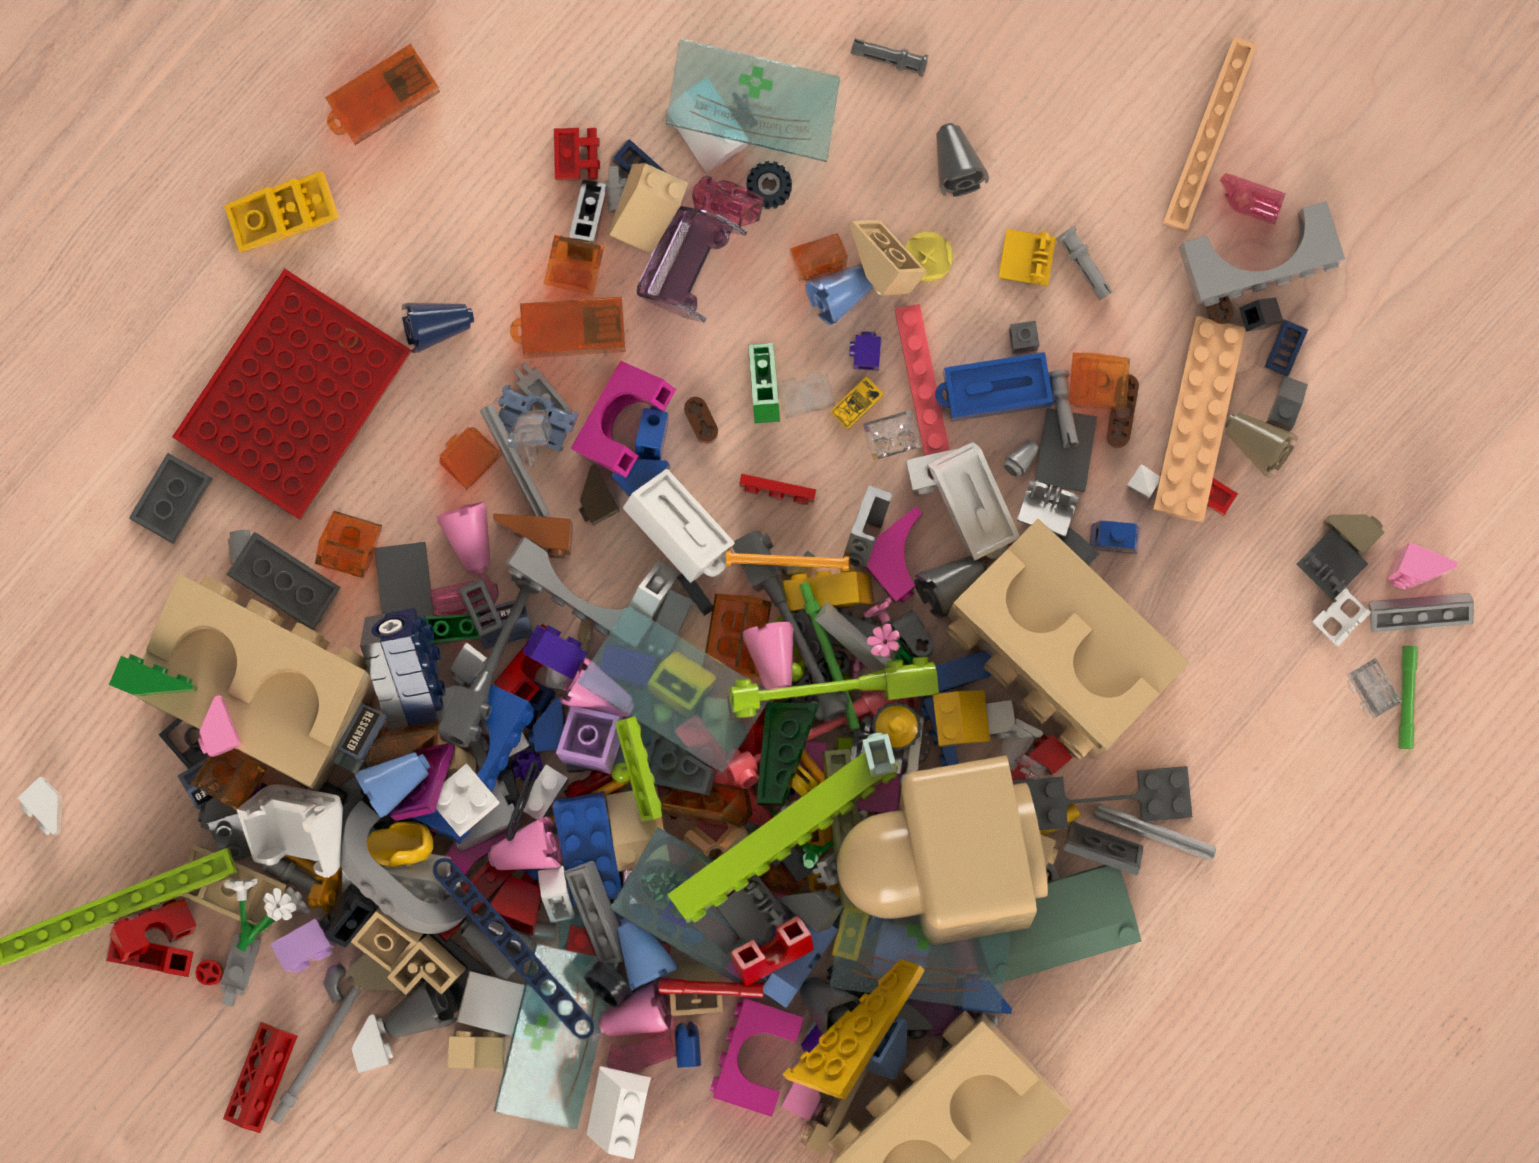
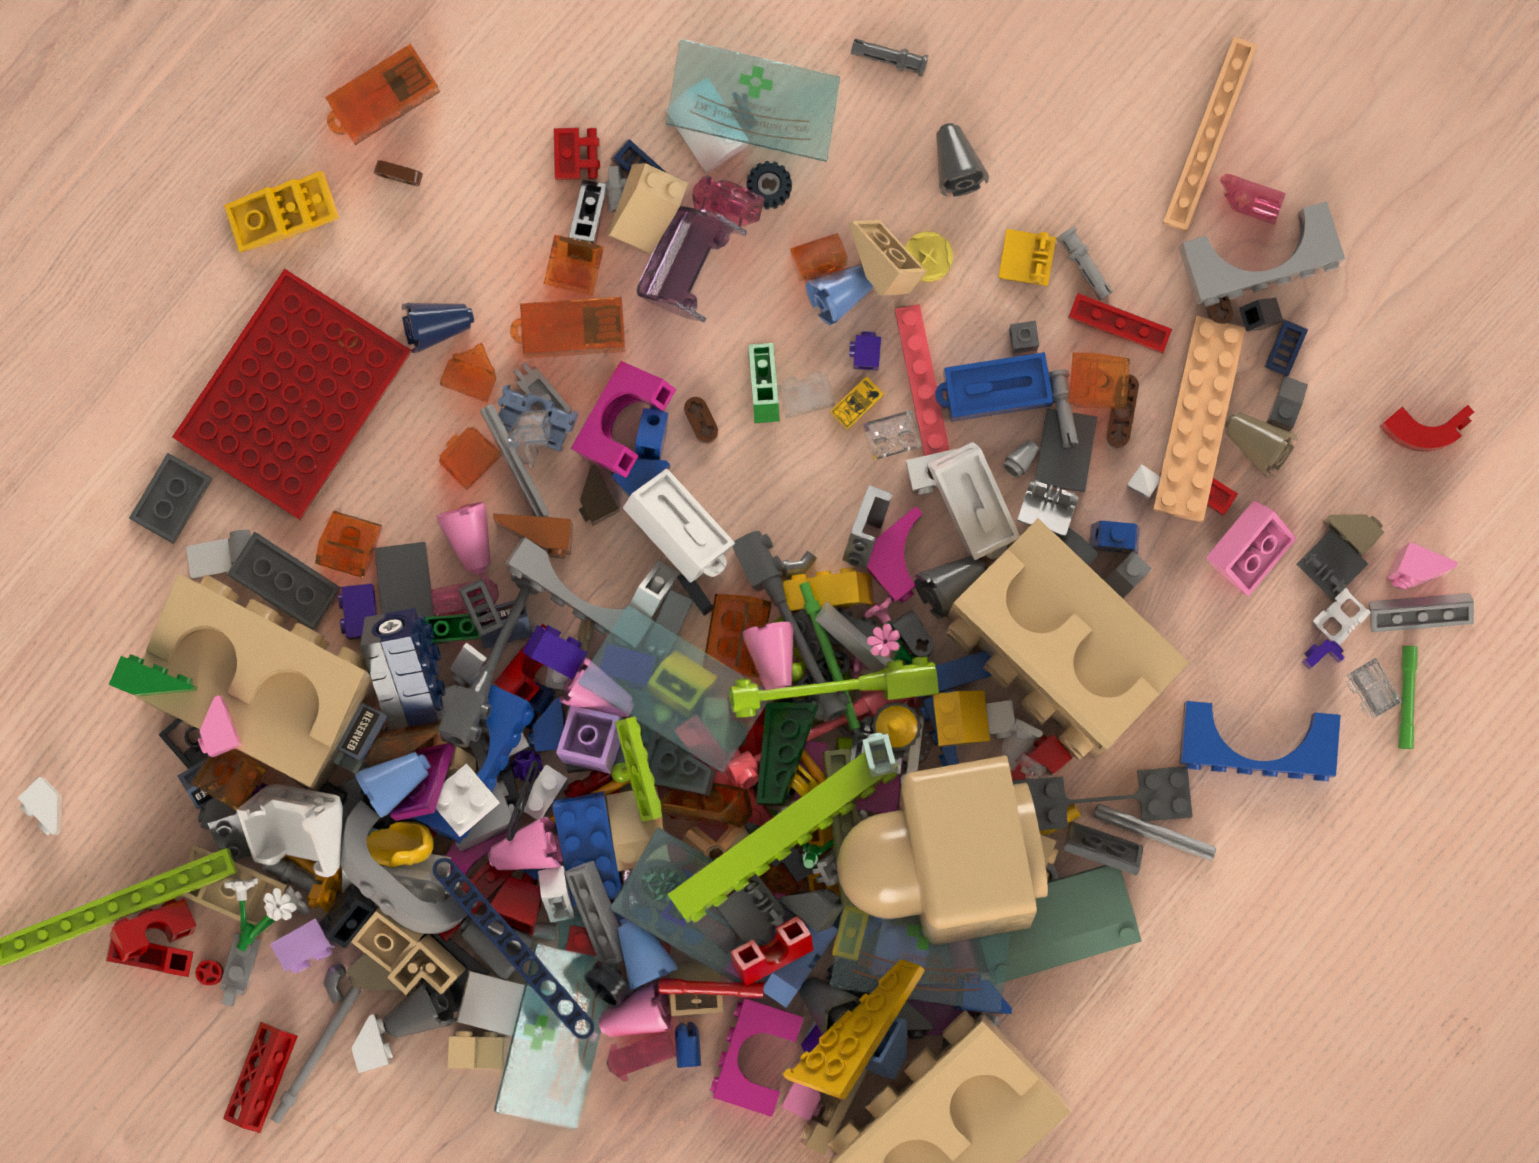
(208, 558): none -> white sticker
(357, 603): none -> dark purple brick
(398, 173): none -> reddish brown beam
(470, 373): none -> clear orange slope
(618, 1111): white slope -> none
(777, 489): red plate -> none
(780, 560): light orange bar -> none
(1120, 323): none -> red plate
(1128, 574): none -> light grey slope
(1204, 747): none -> blue arch
(1251, 547): none -> bright pink slope
(1316, 653): none -> dark purple bracket
(1422, 438): none -> red arch

